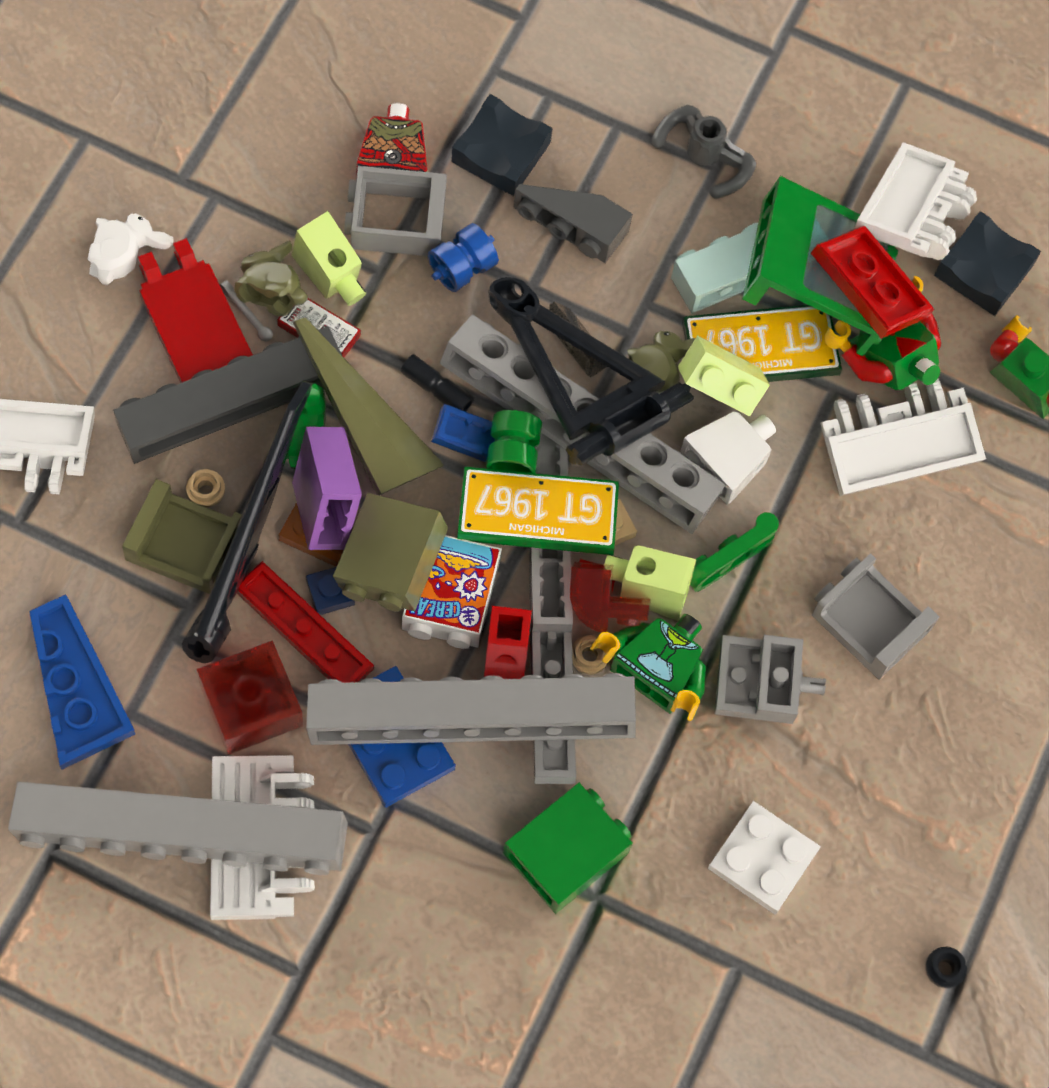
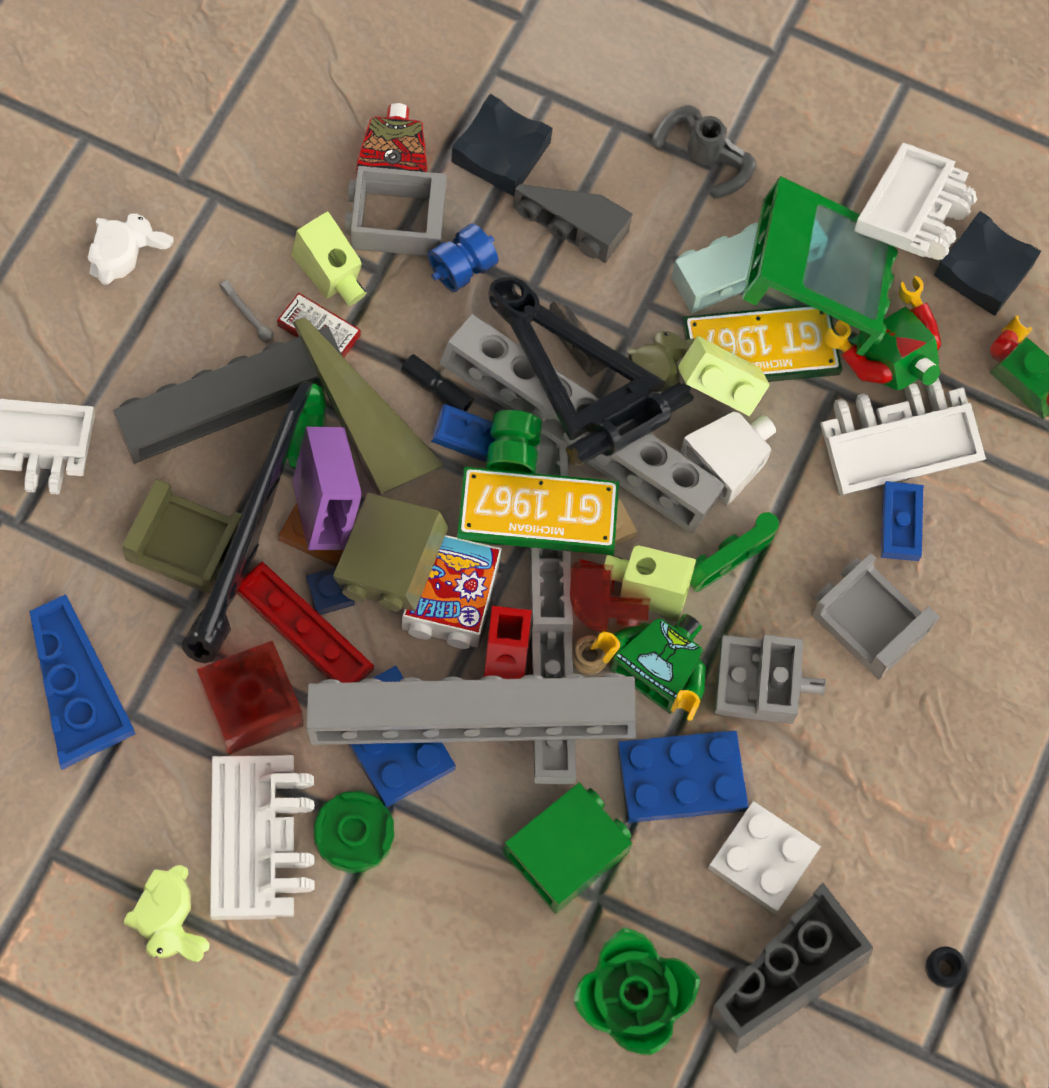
(161, 916): none -> yellowish green animal
(178, 827): light grey brick -> none
(191, 314): red tile -> none
(202, 478): tan plate -> none
(270, 281): olive animal -> none
(353, 832): none -> green tile
(627, 962): none -> green brick
(682, 776): none -> blue plate
(794, 969): none -> dark grey wedge
(872, 281): red tile -> none
(902, 521): none -> blue plate

